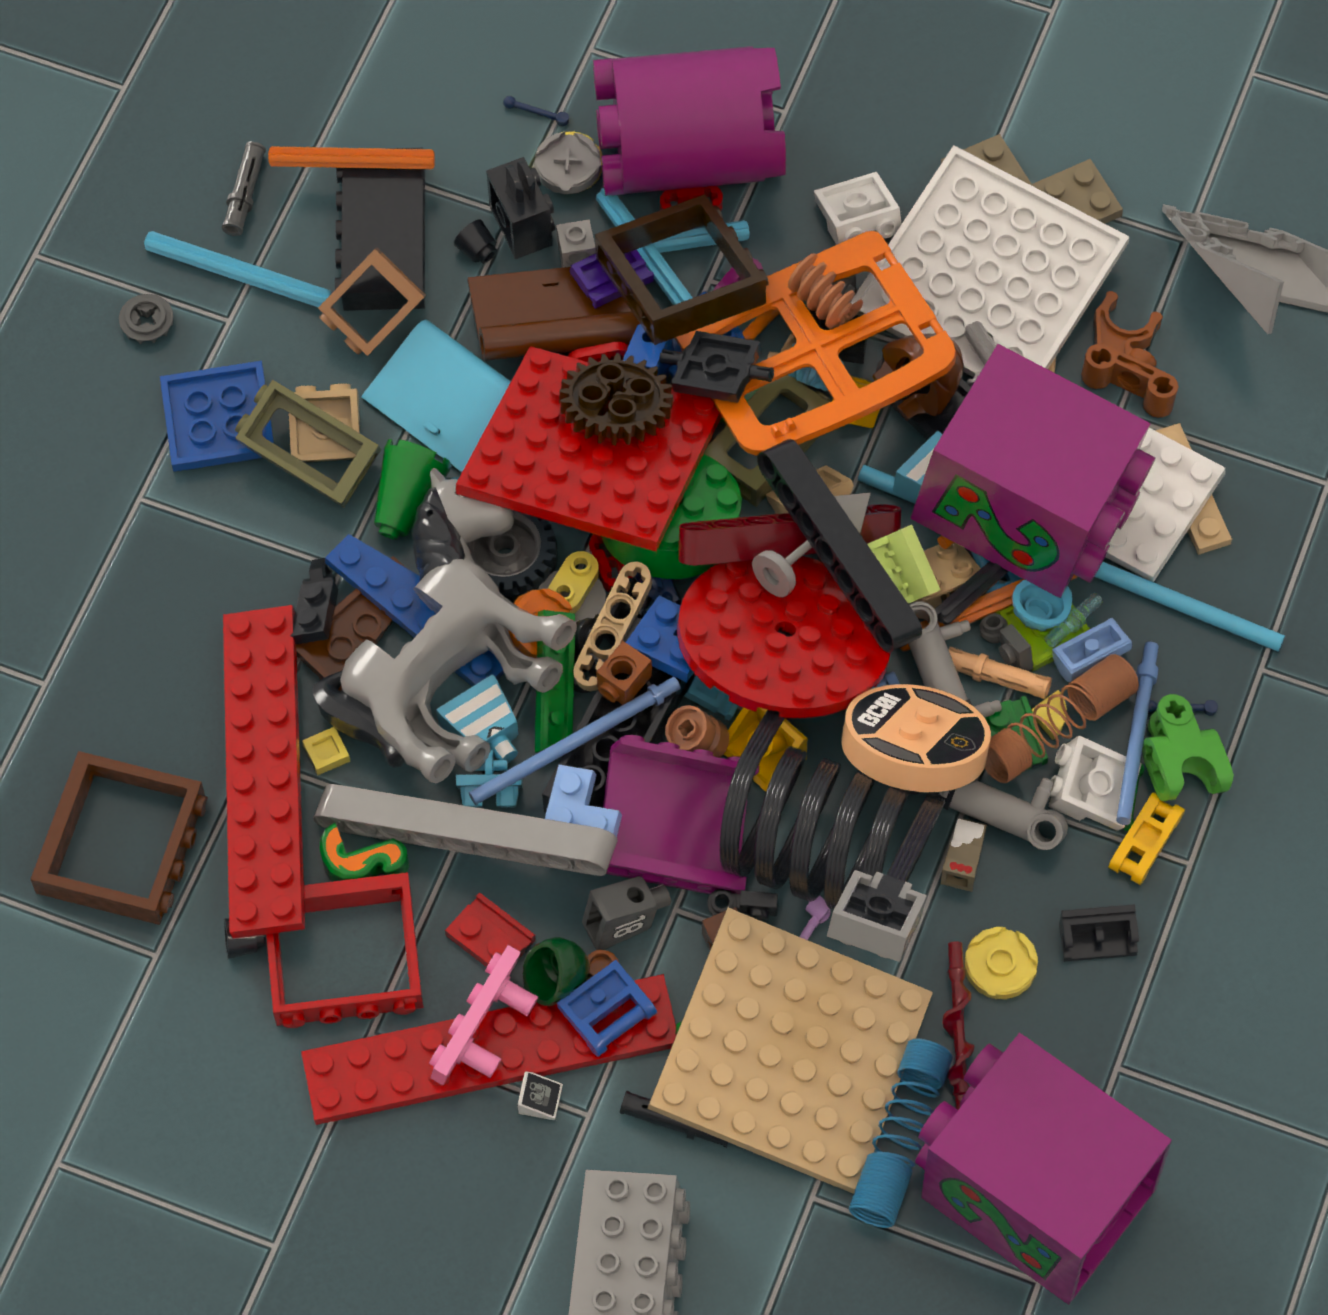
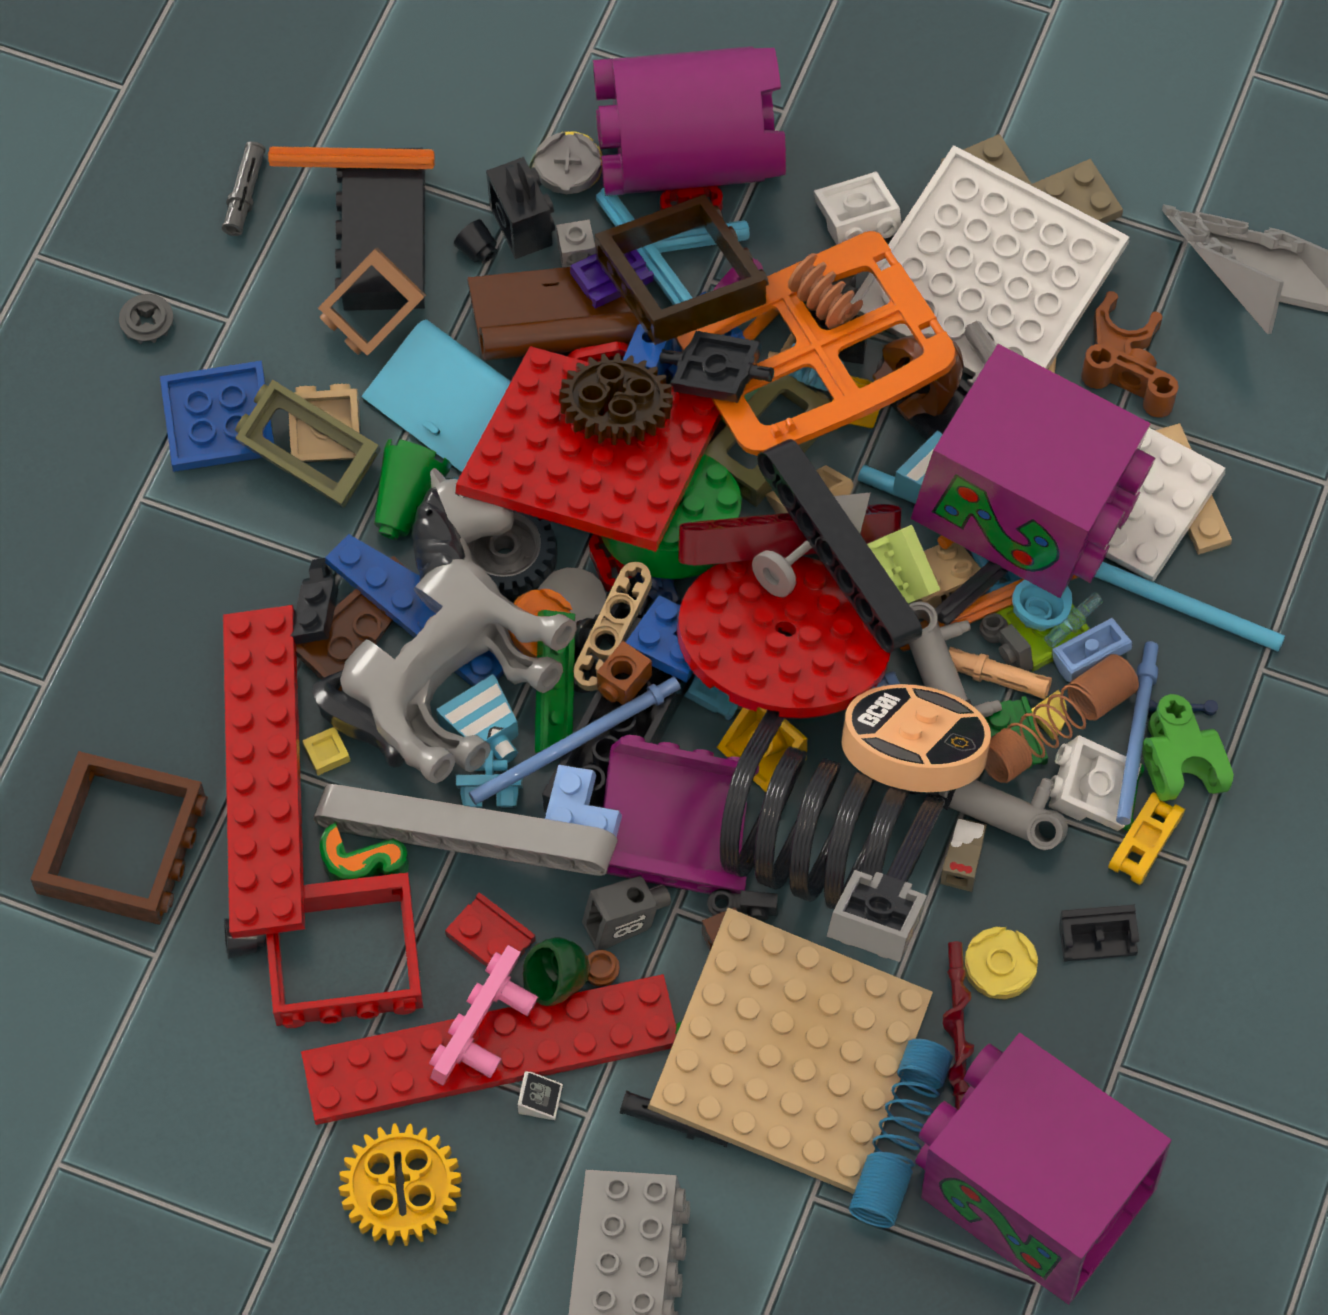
(235, 269): medium azure axle -> none
(367, 1188): none -> yellow gear
(561, 118): dark blue hinge -> none
(575, 581): light yellow plate -> none
(598, 999): blue plate -> none
(696, 730): nougat wheel -> none
(819, 913): lavender hand -> none

